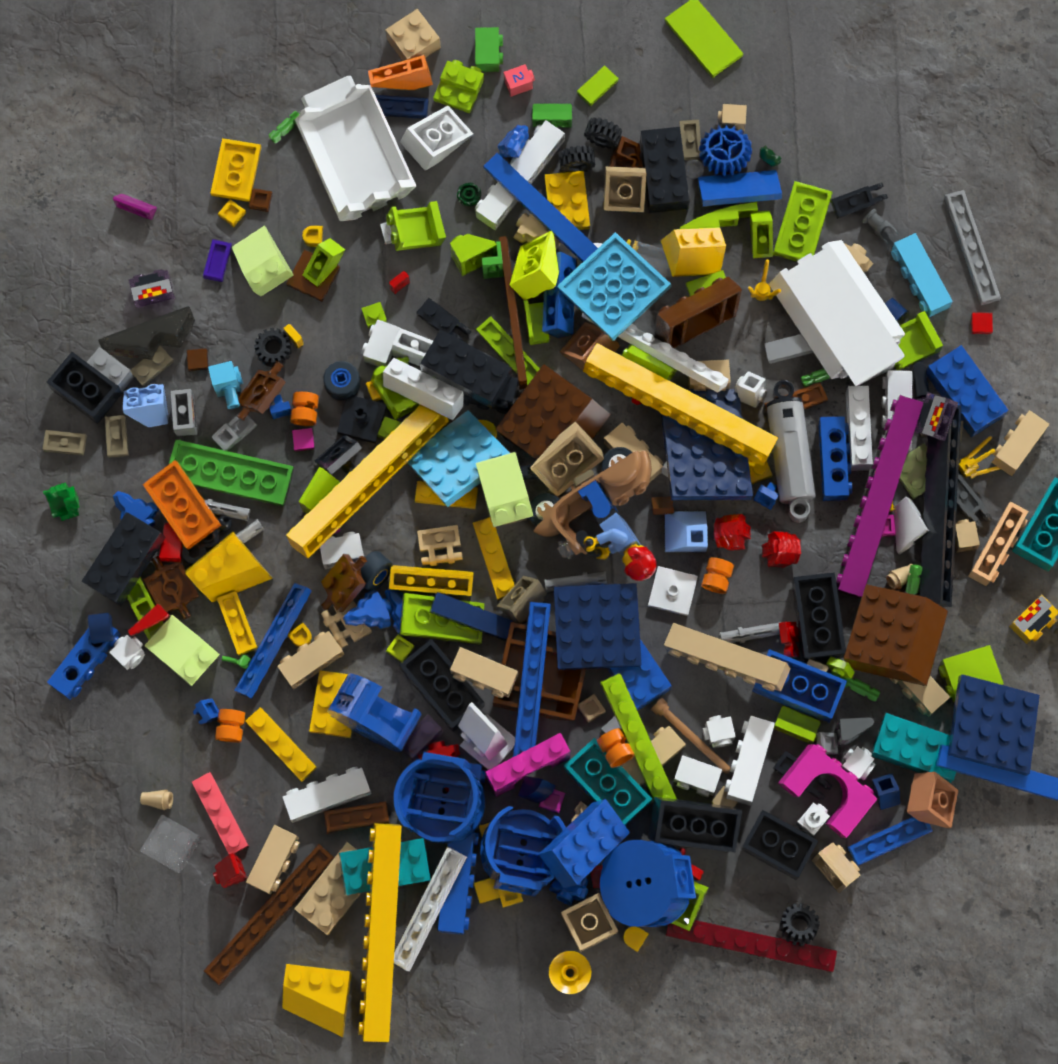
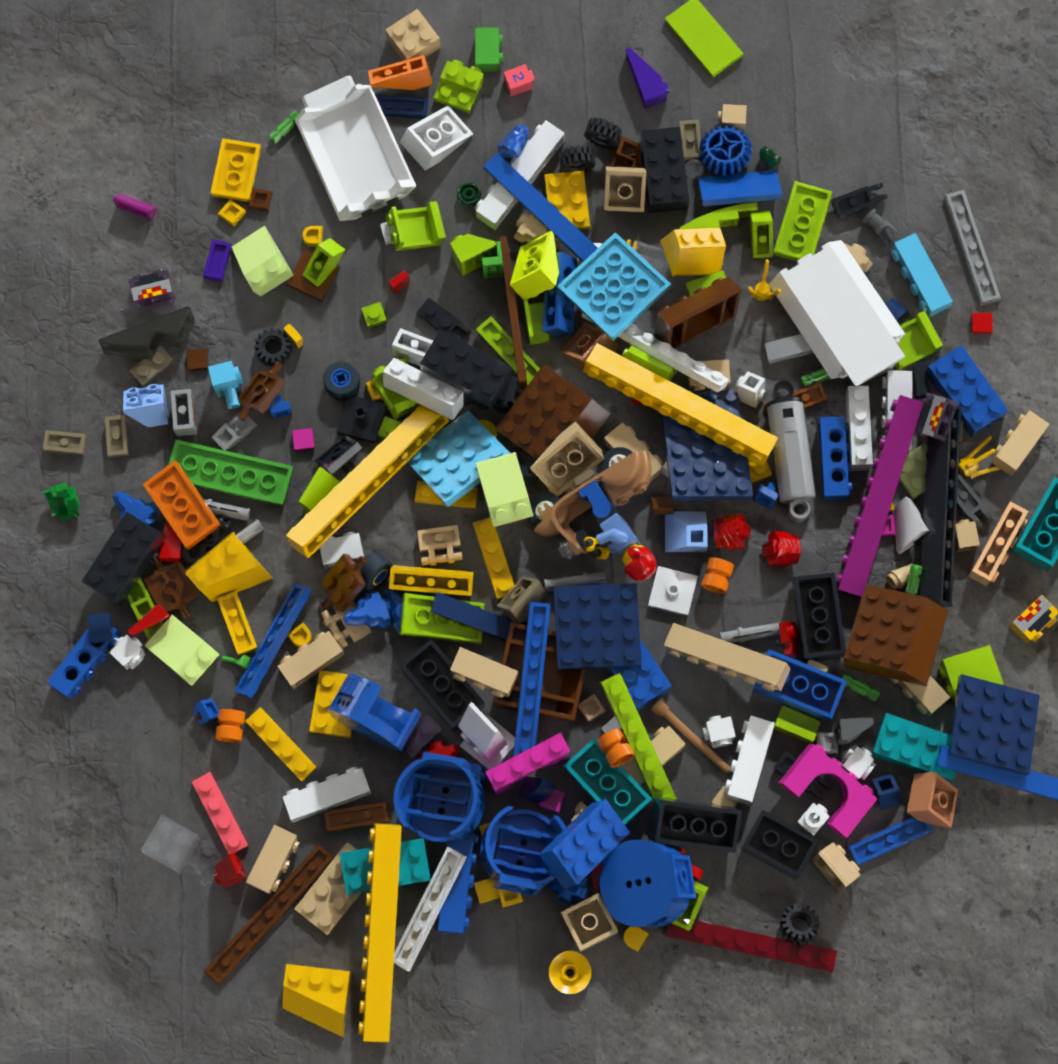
(84, 387): black brick -> none
(111, 368): light grey brick -> none
(157, 799): tan cone -> none
(304, 411): orange wheel -> none
(379, 348): white brick -> none
(400, 648): neon yellow tile -> none
(557, 114): bright green panel -> none
(597, 85): lime tile -> none
(647, 80): none -> dark purple slope
(697, 776): white brick -> none
(840, 668): lime plate -> none

